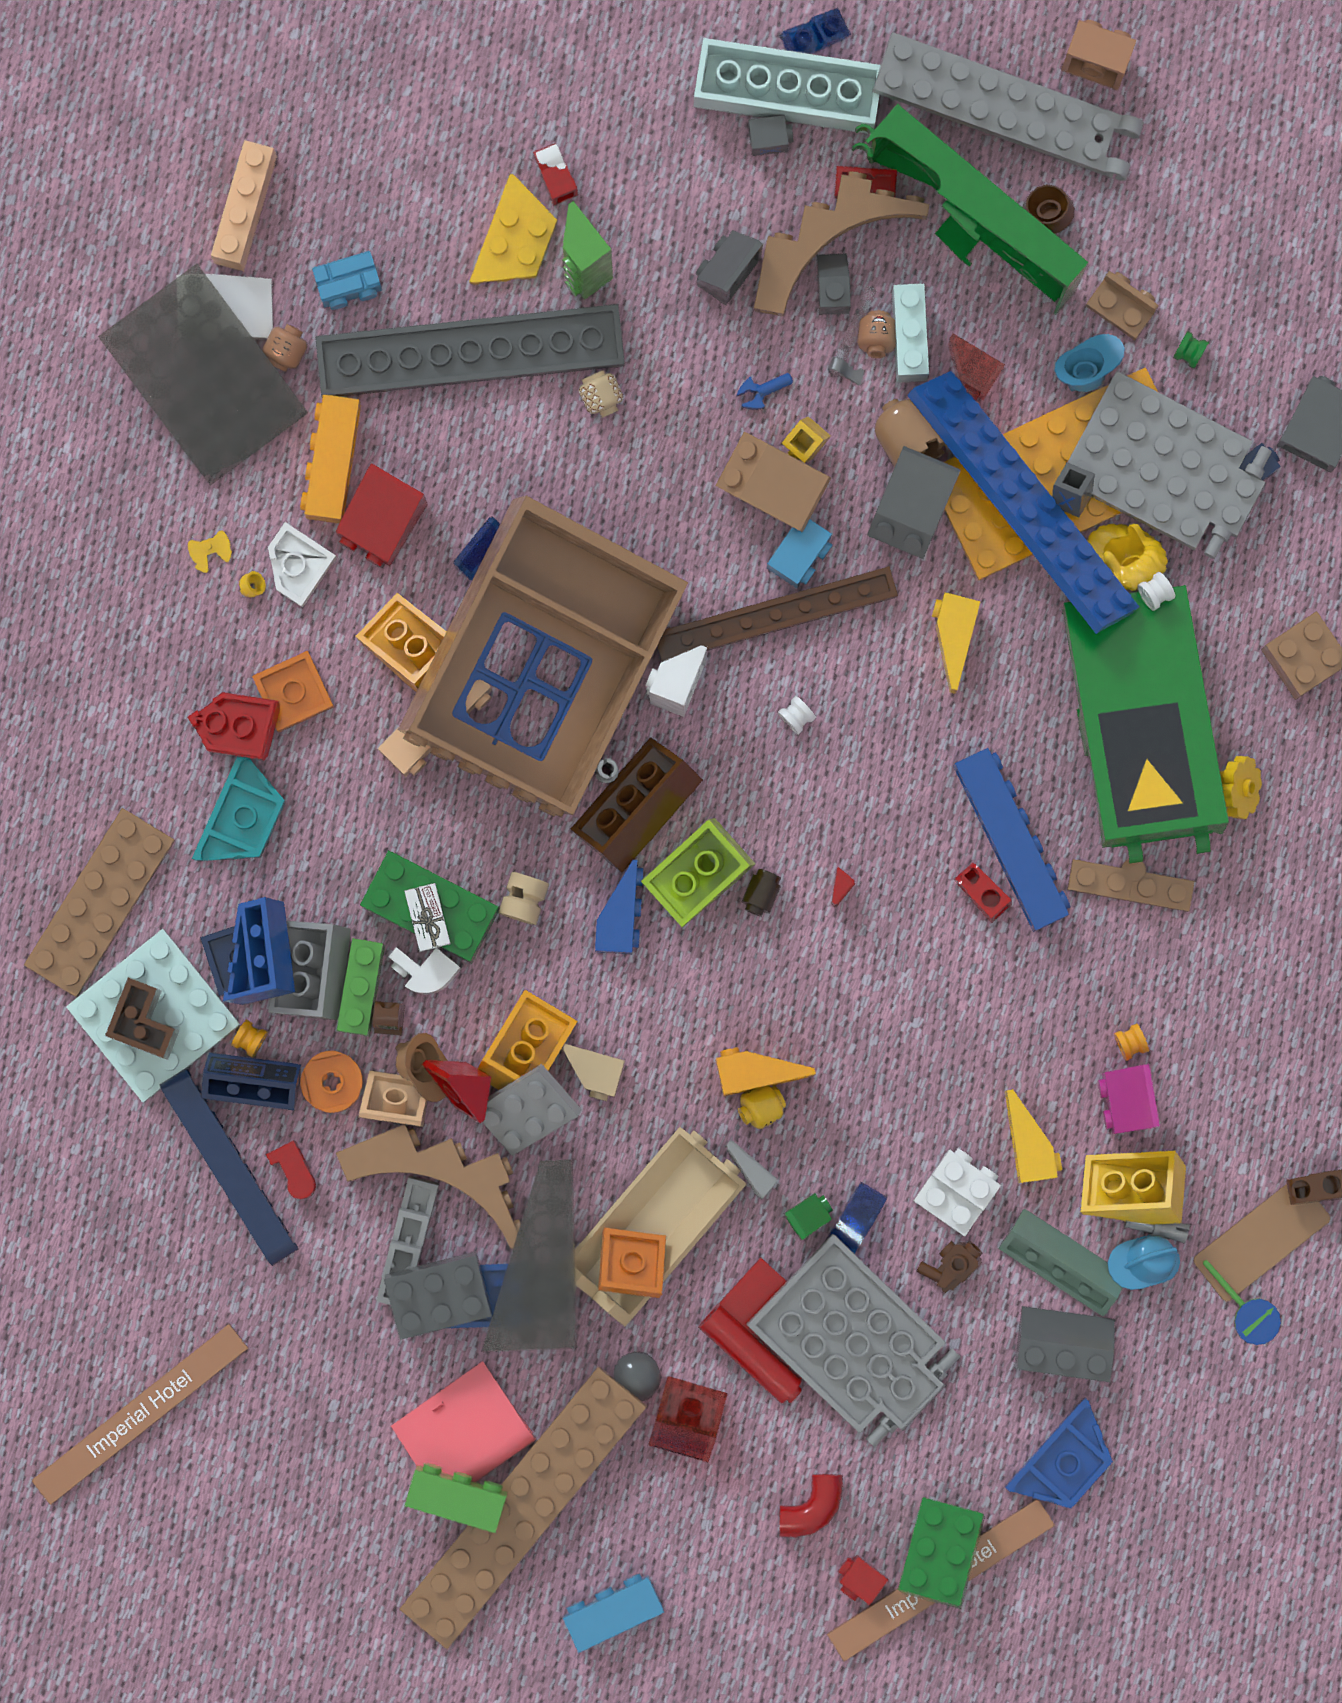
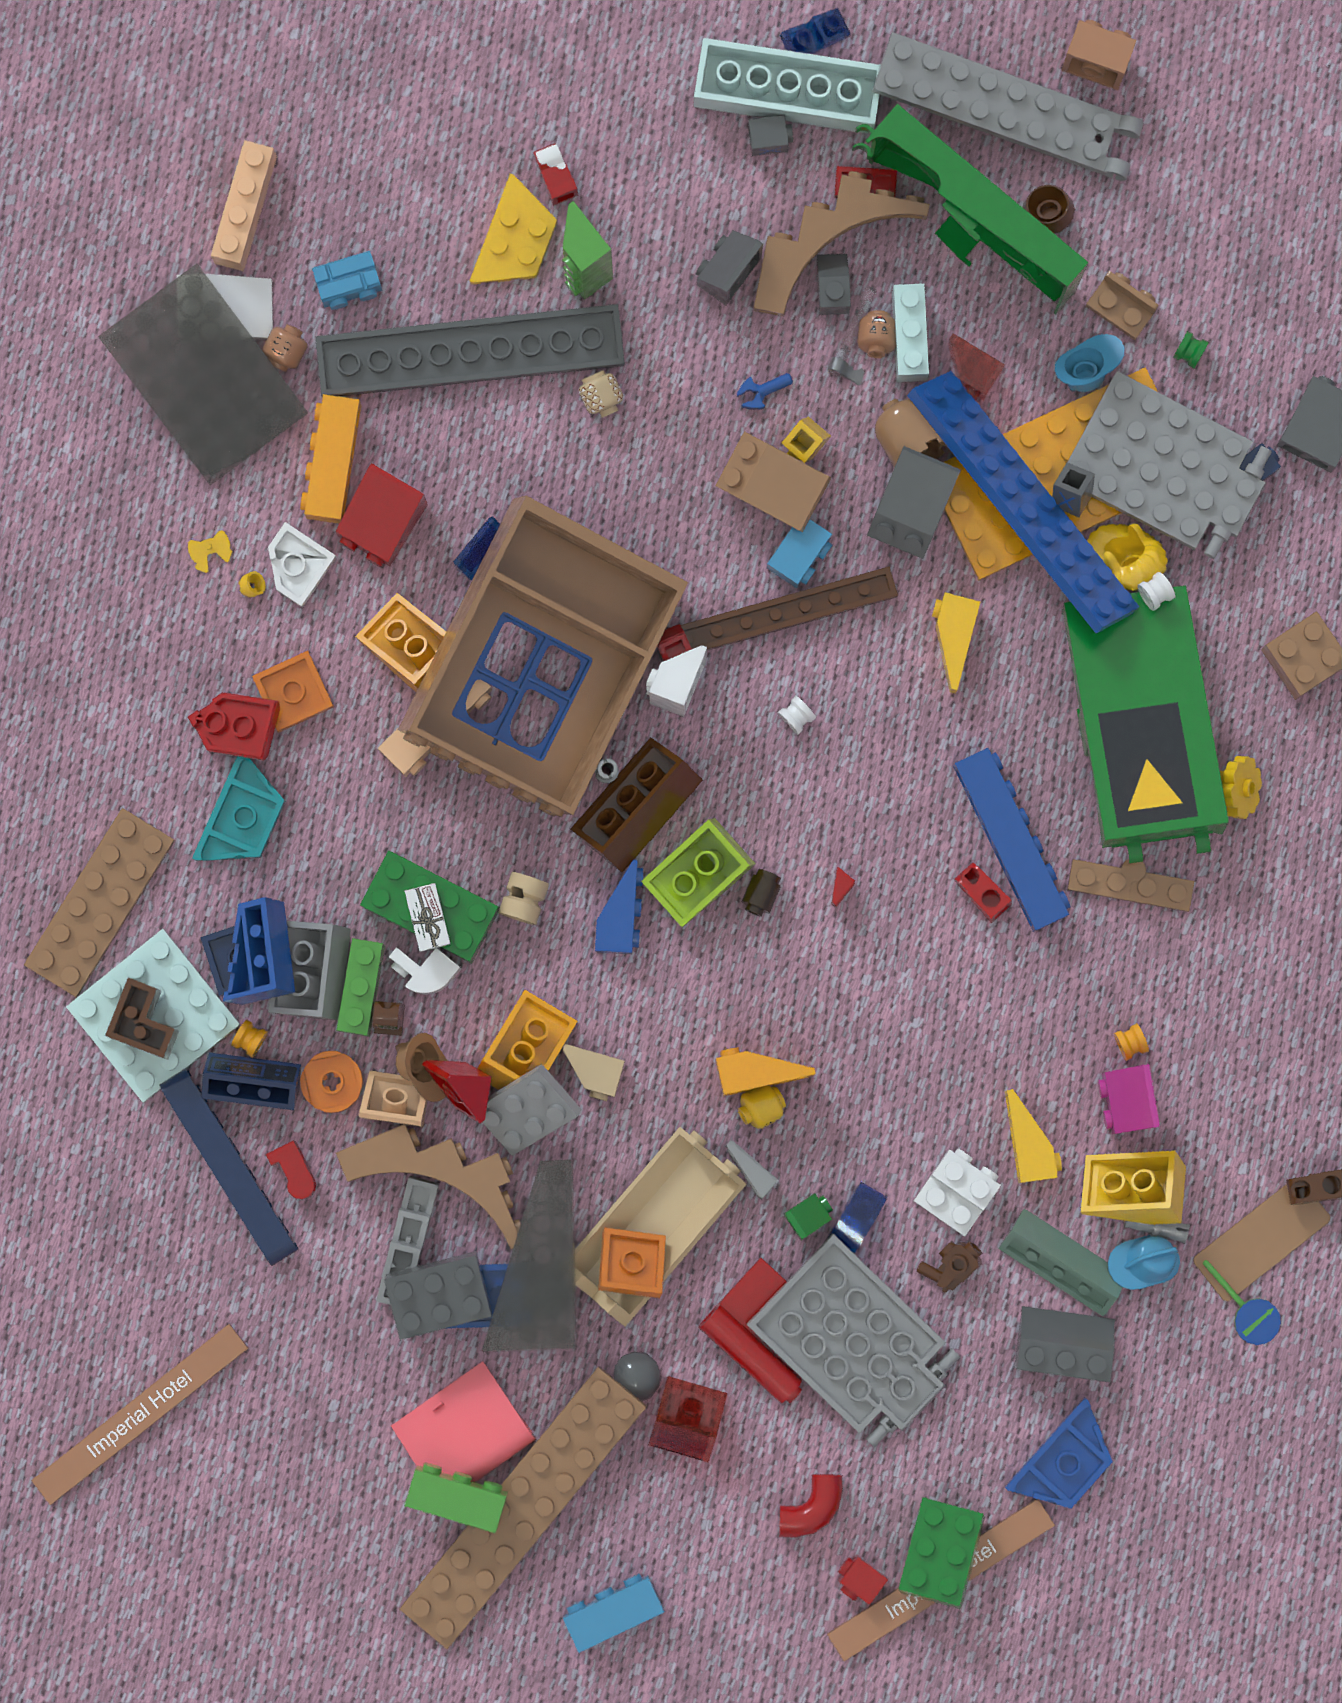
(673, 643): none -> red slope

